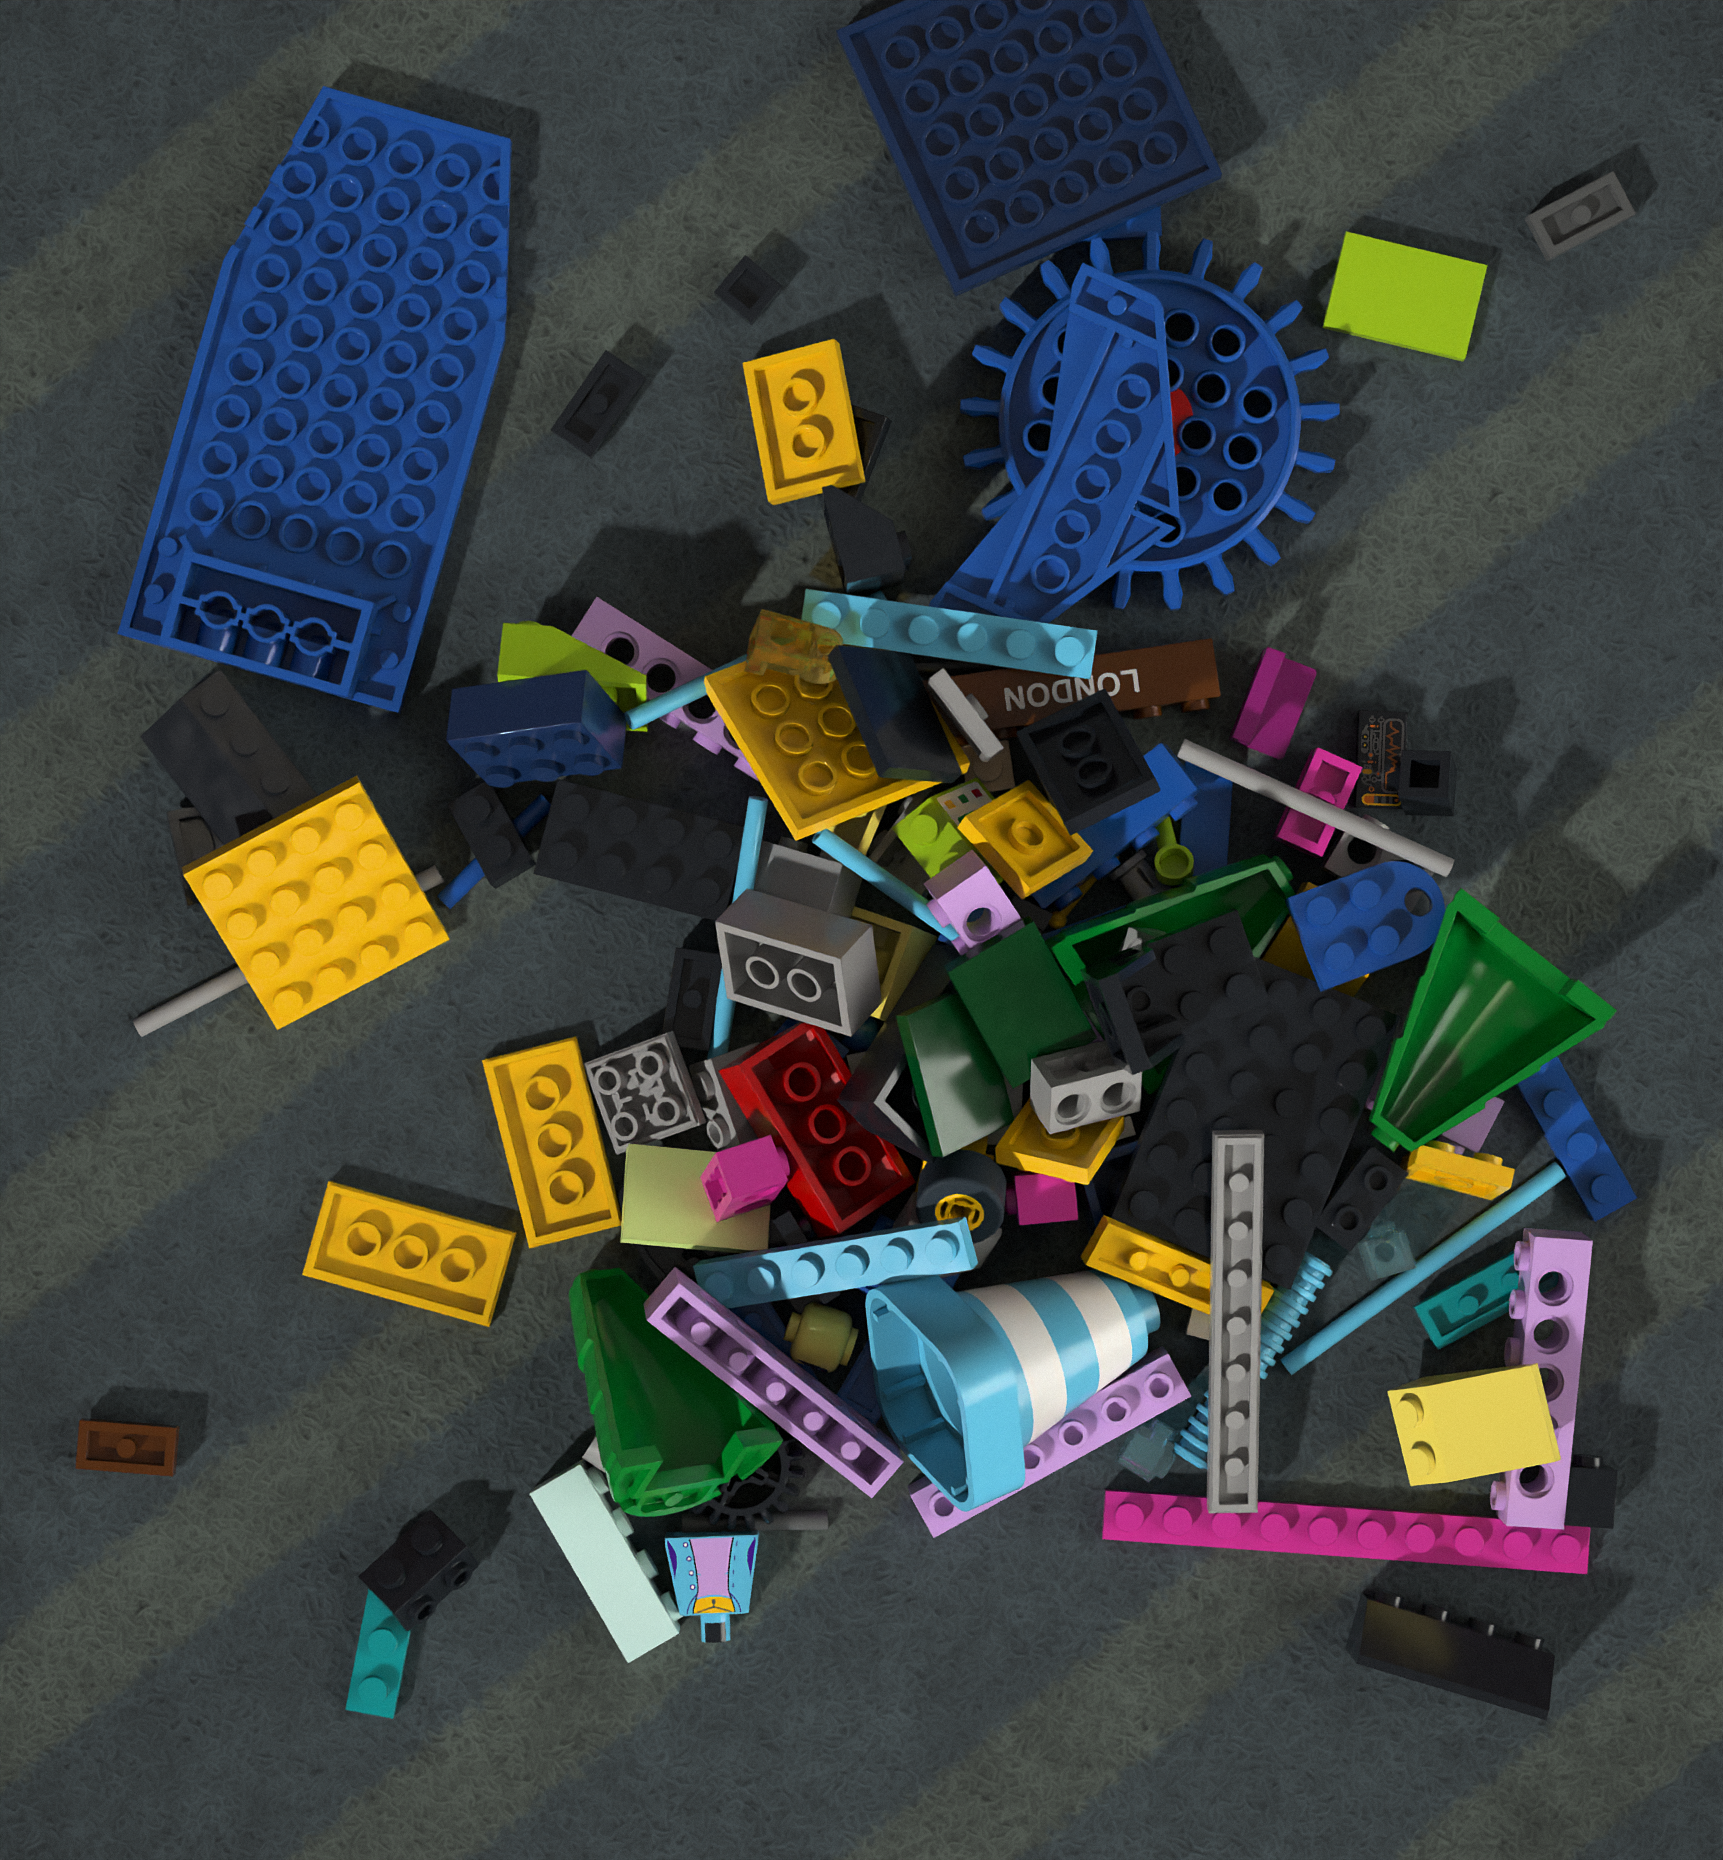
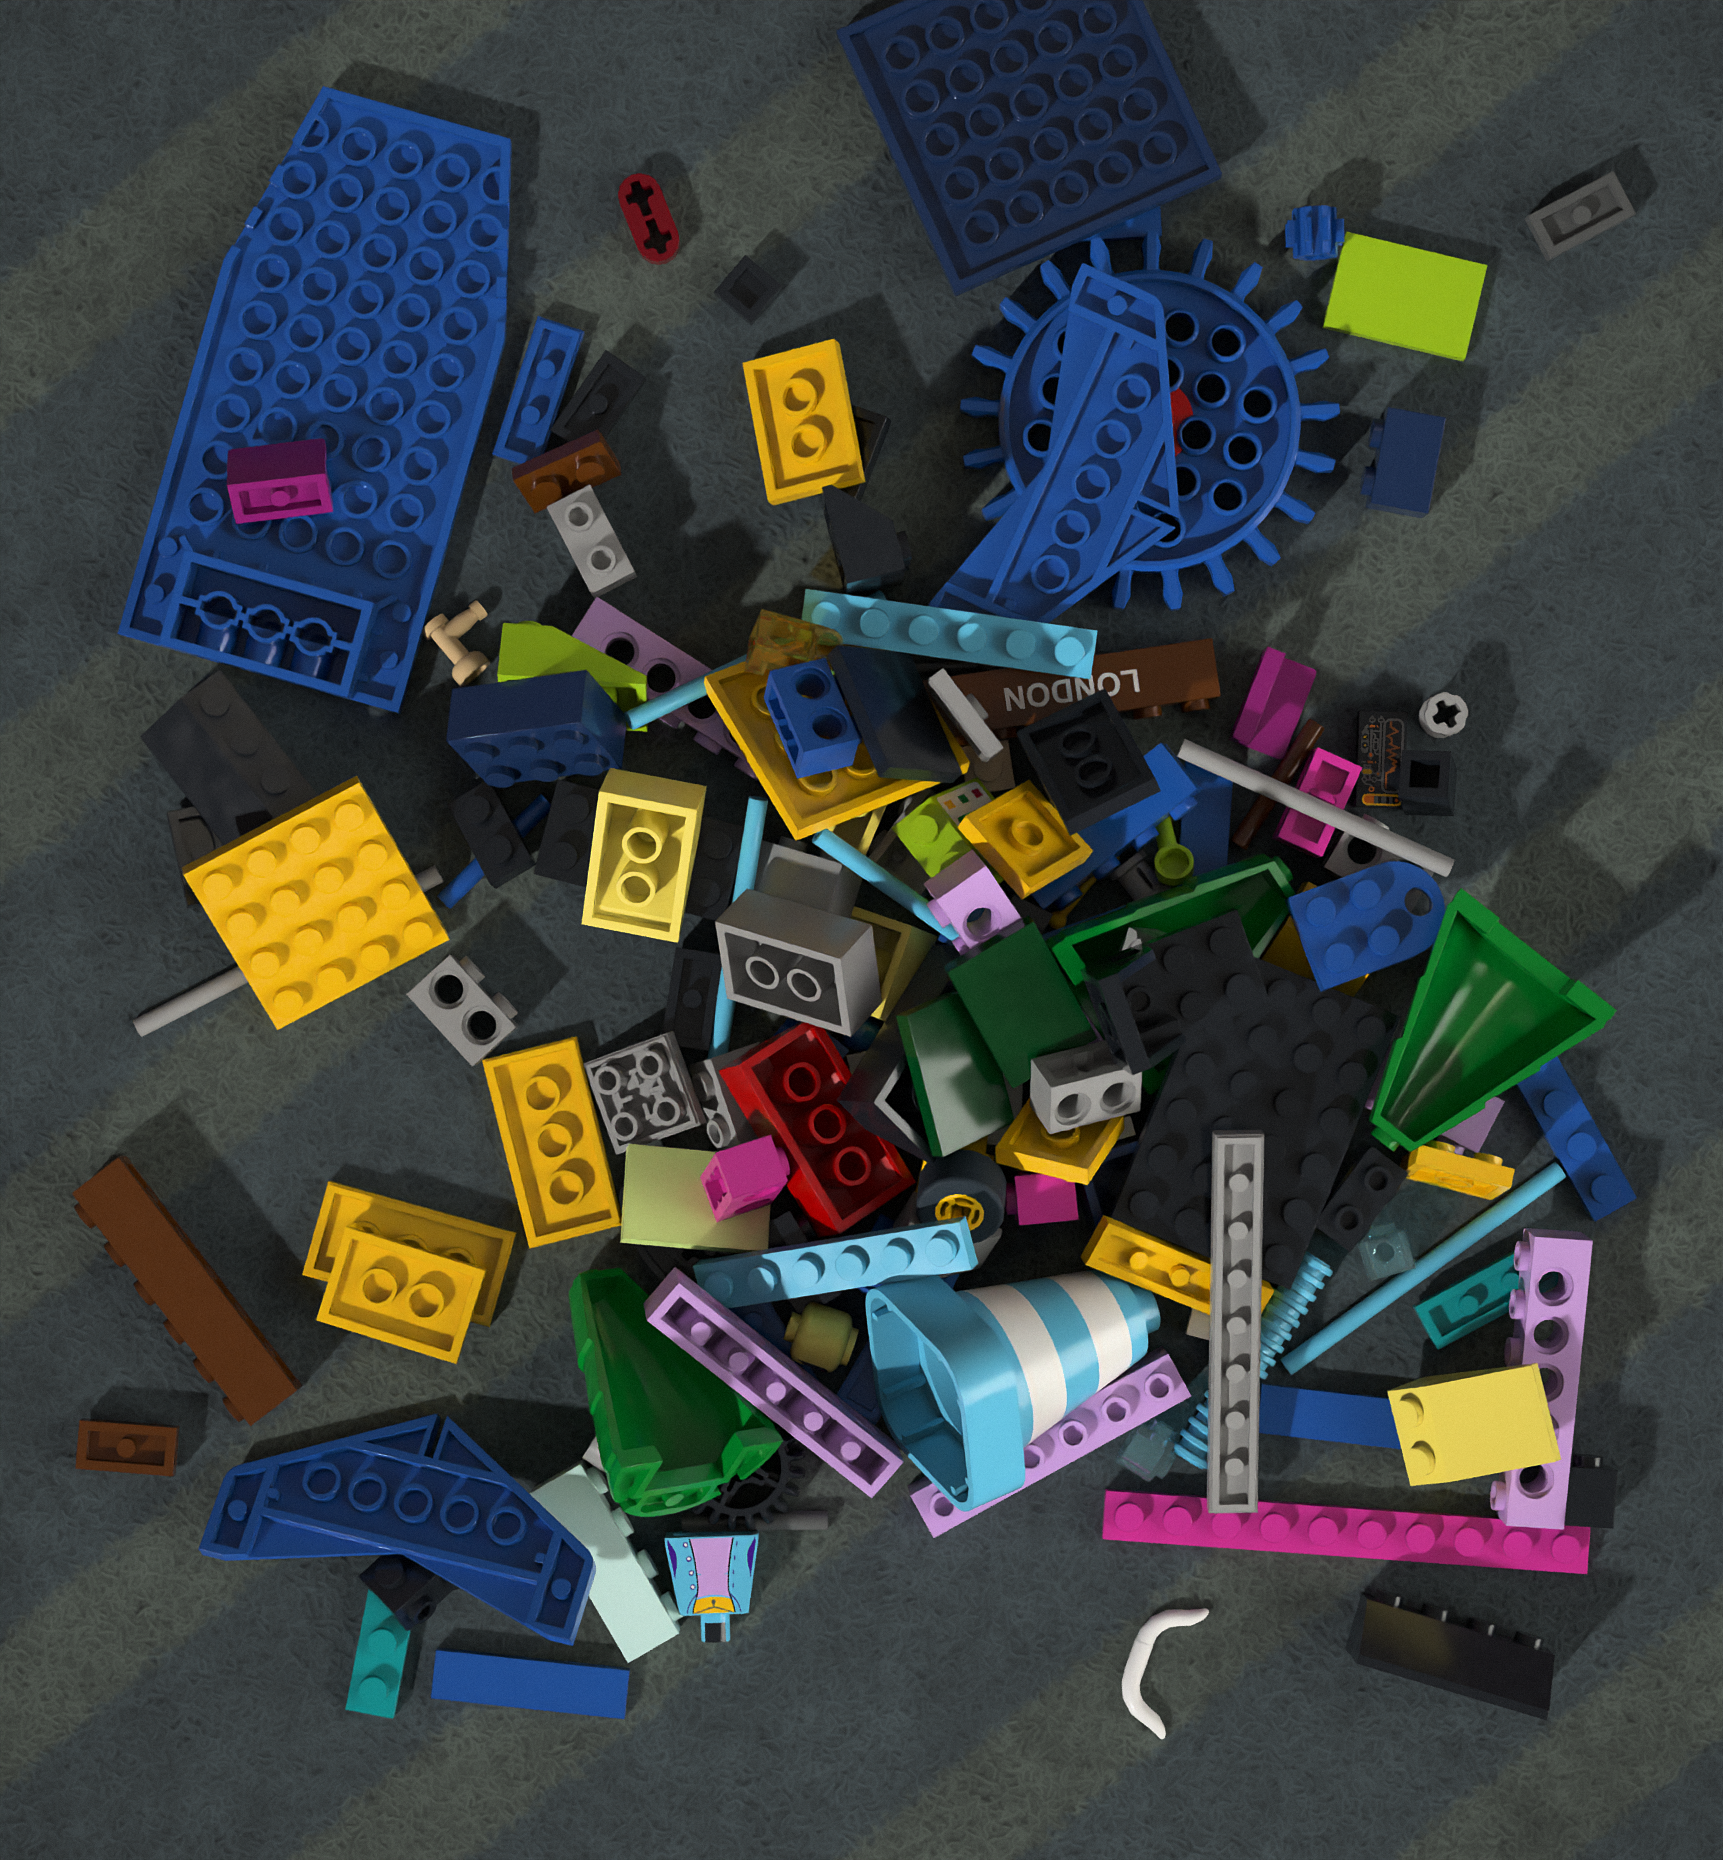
(186, 1290): none -> reddish brown brick
(279, 481): none -> magenta panel
(391, 1498): none -> blue wing
(401, 1294): none -> yellow plate
(447, 634): none -> tan piece
(455, 1018): none -> light grey brick
(530, 1683): none -> blue tile
(538, 391): none -> blue tile
(566, 470): none -> reddish brown plate
(591, 541): none -> light grey brick
(638, 223): none -> dark red beam
(643, 854): none -> light yellow slope
(803, 719): none -> blue brick
(1139, 1657): none -> white animal
(1284, 773): none -> reddish brown bar
(1314, 233): none -> blue gear
(1327, 1416): none -> blue tile
(1403, 462): none -> dark blue brick
(1456, 721): none -> light grey bush

